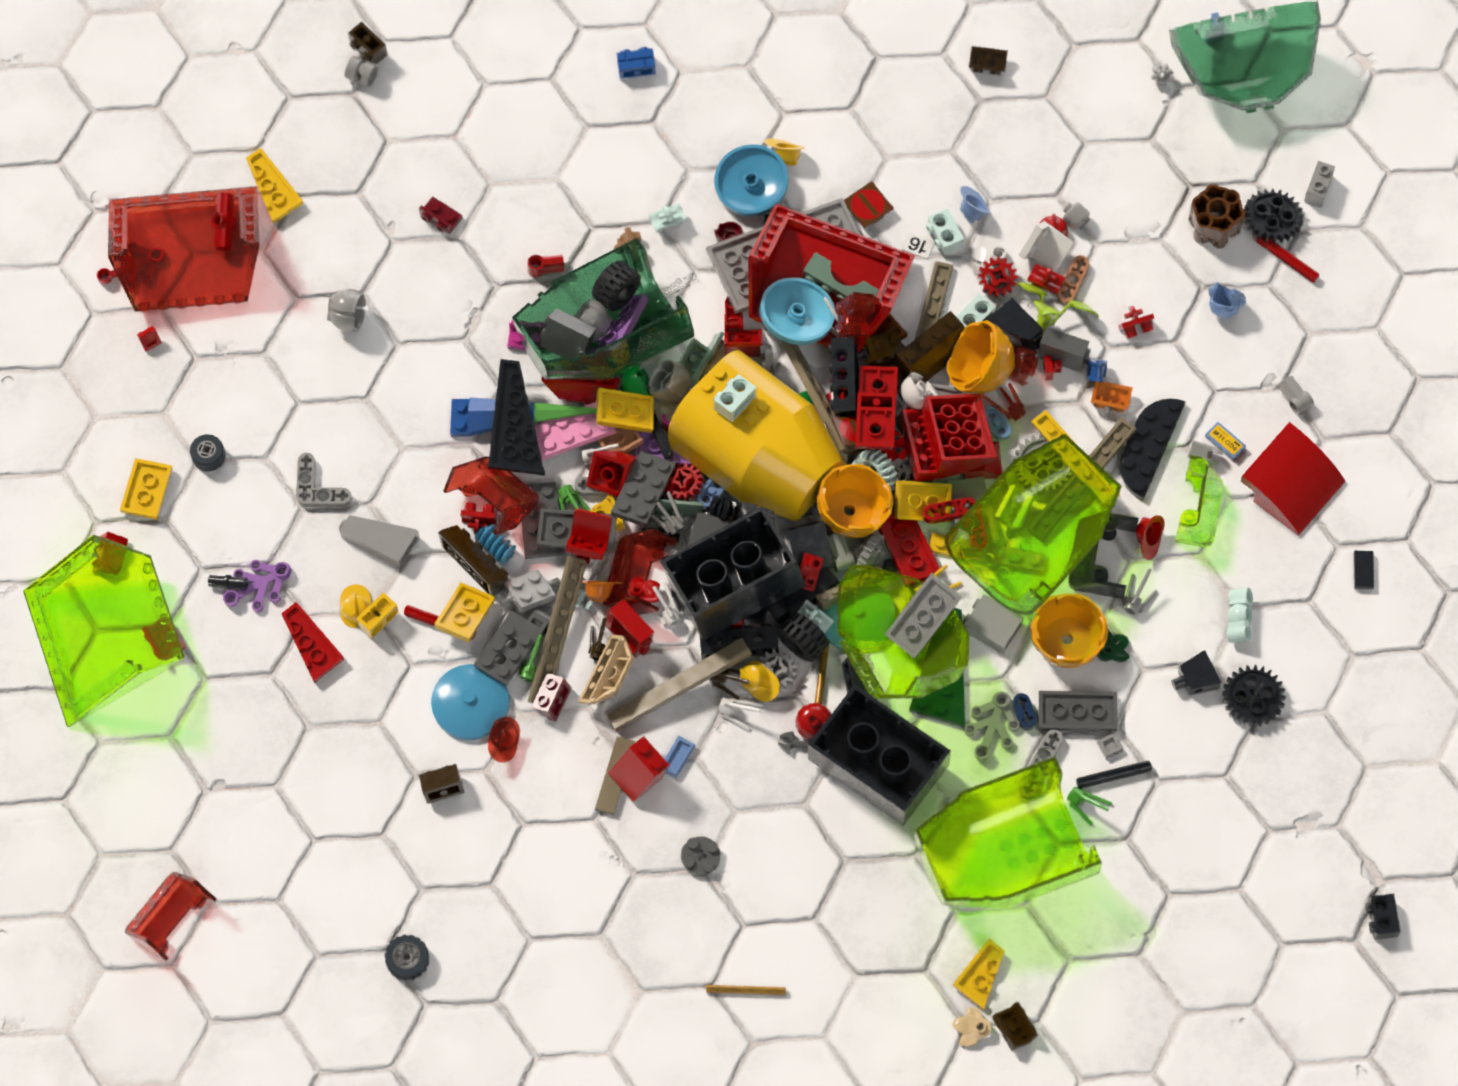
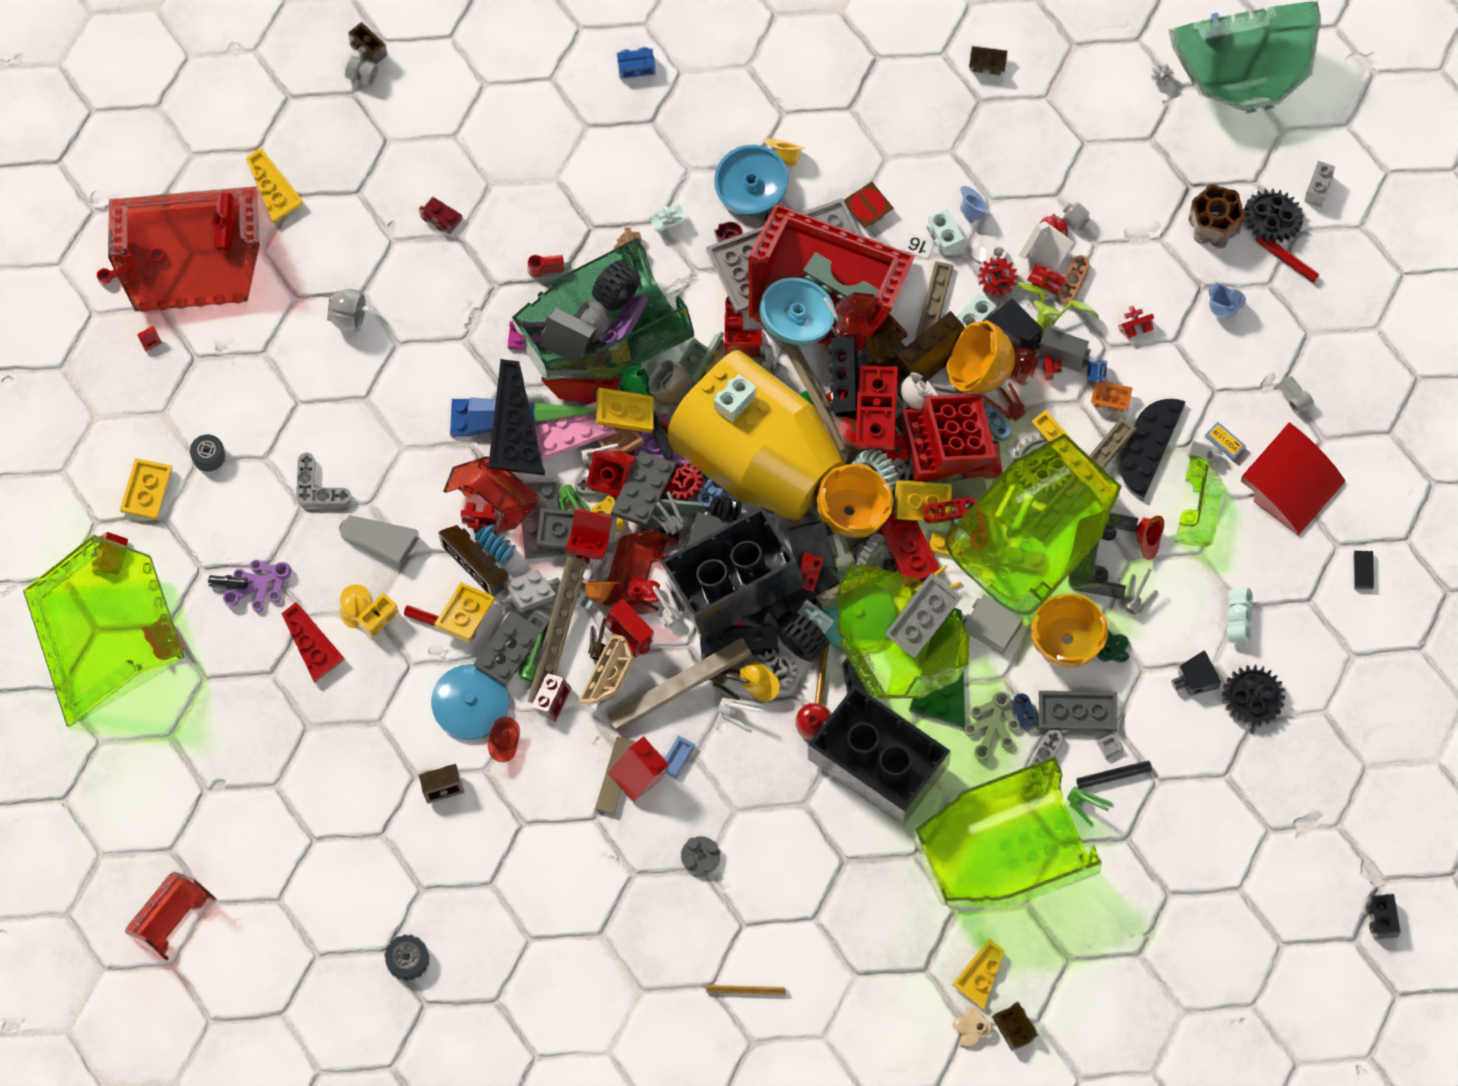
(793, 743): dark grey bar -> none

